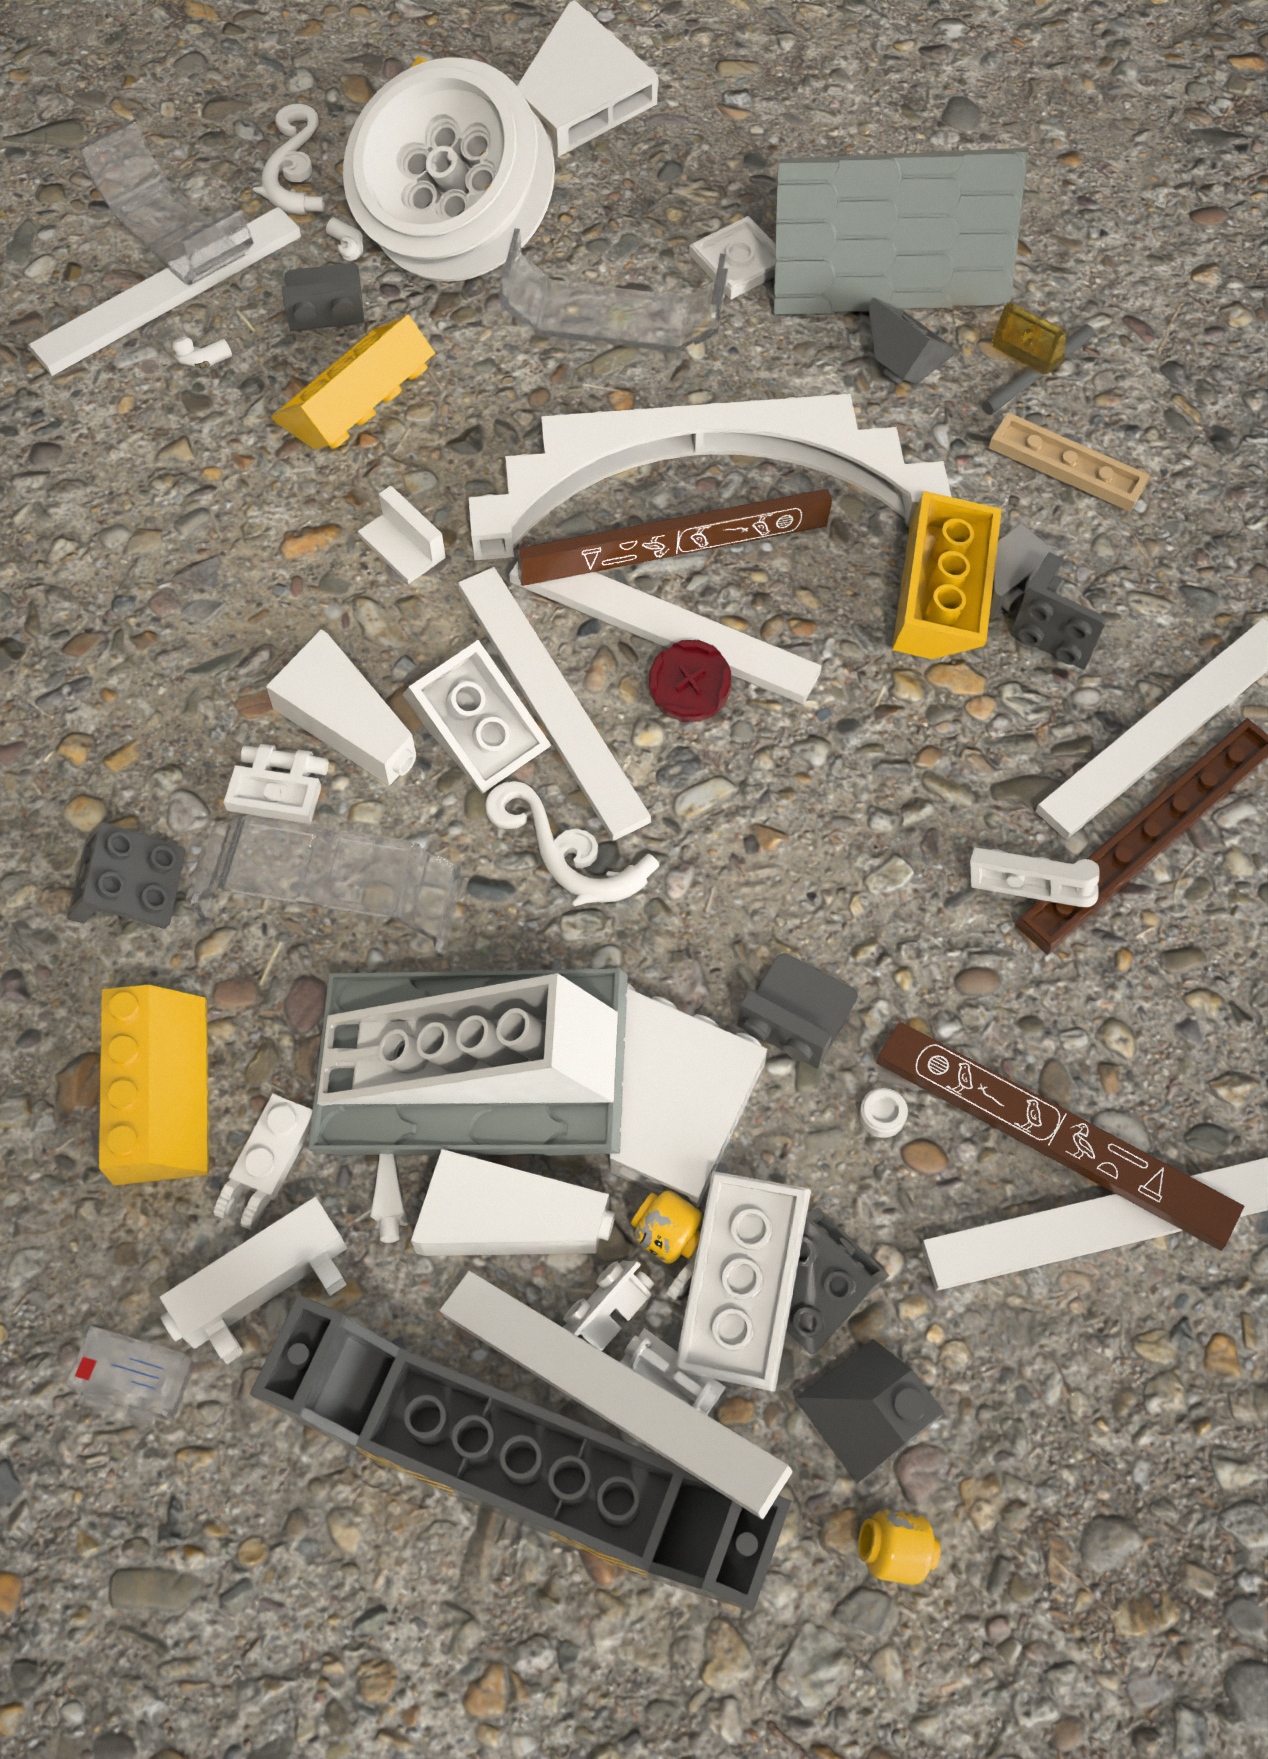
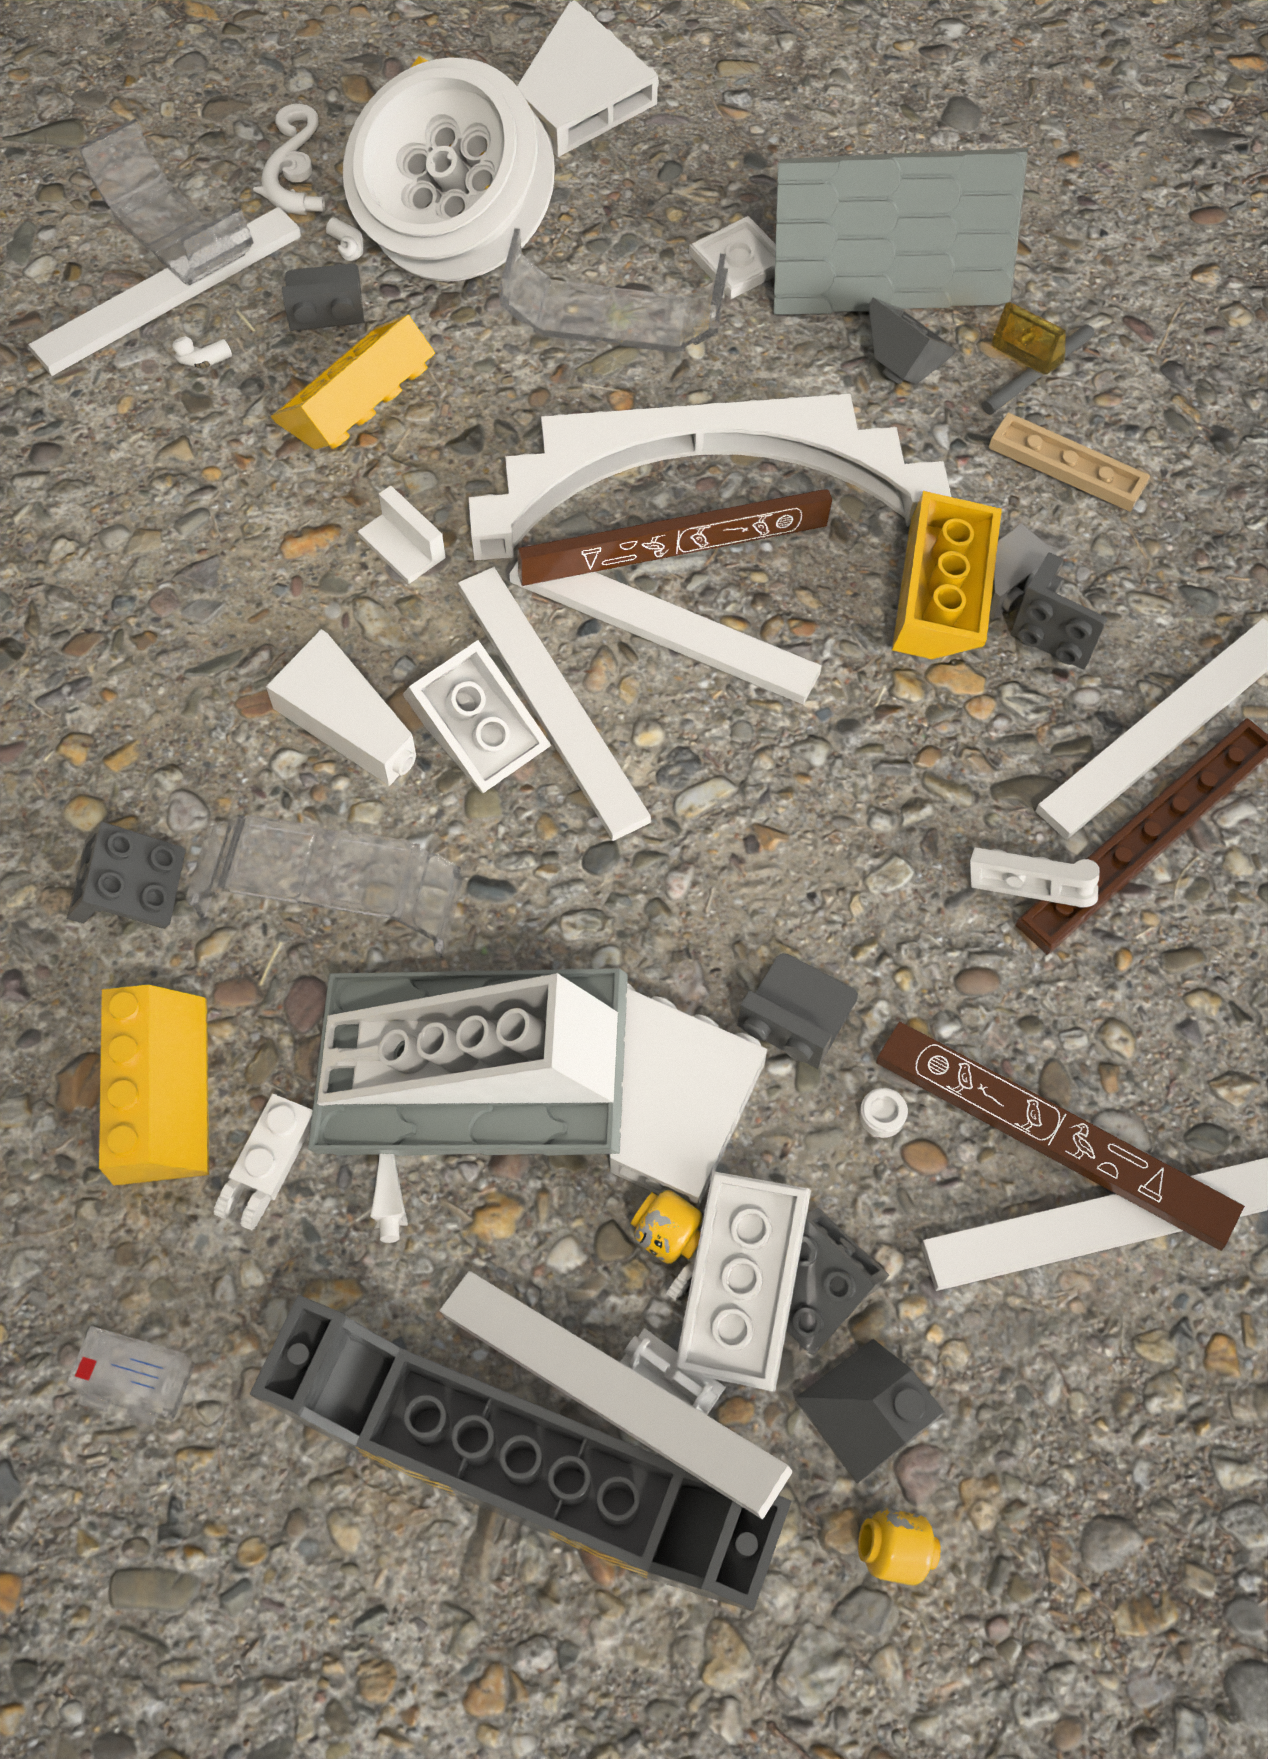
(252, 1275): white brick -> none
(273, 793): white plate -> none
(507, 1211): white slope -> none
(588, 890): white plant -> none
(617, 1290): white hinge -> none
(690, 681): dark red tile -> none

